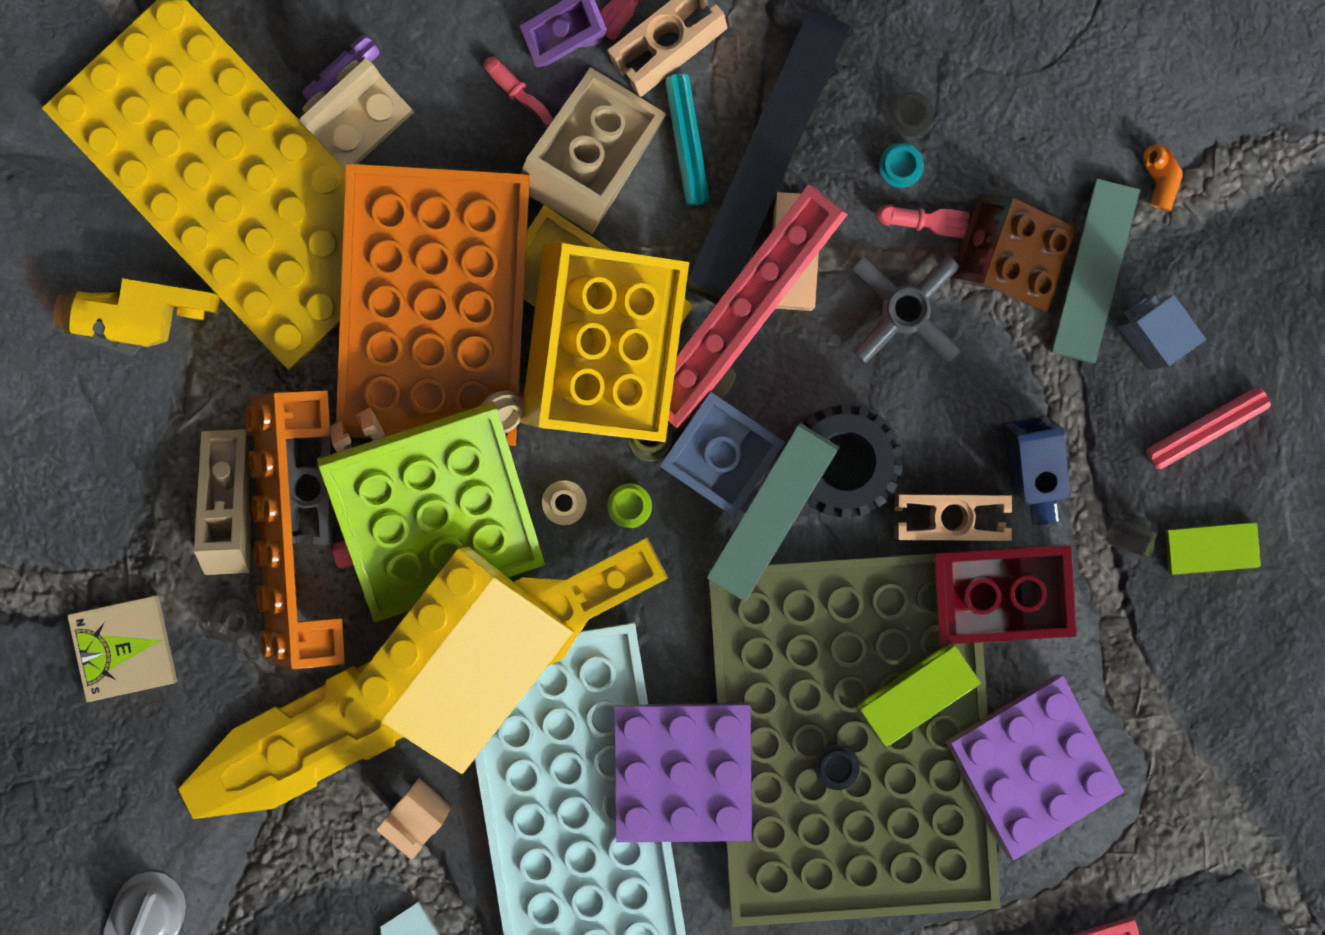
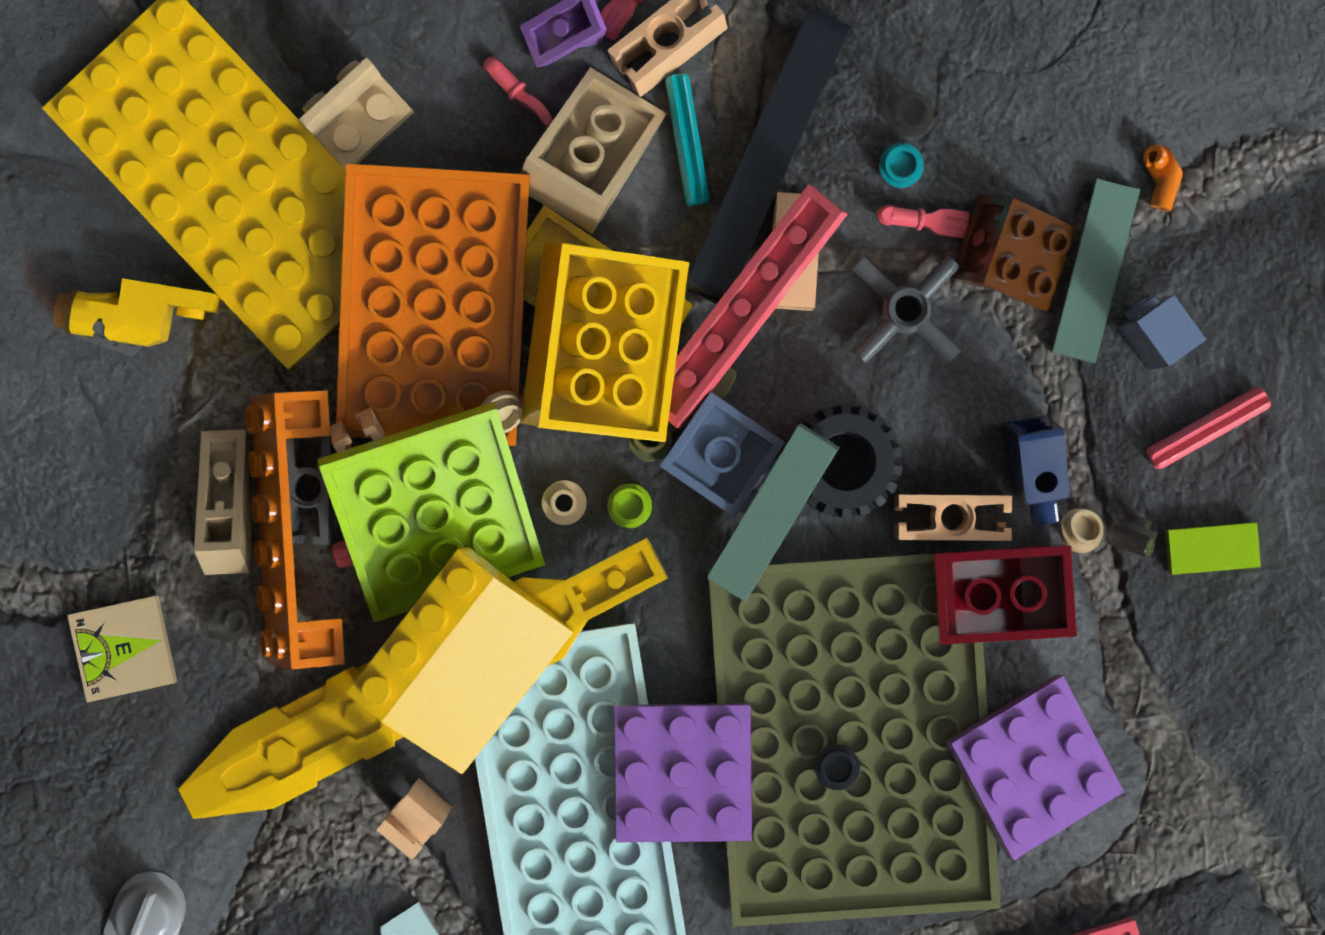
(361, 49): medium lavender axle -> none
(918, 694): lime piece -> none
(1081, 530): none -> tan plate

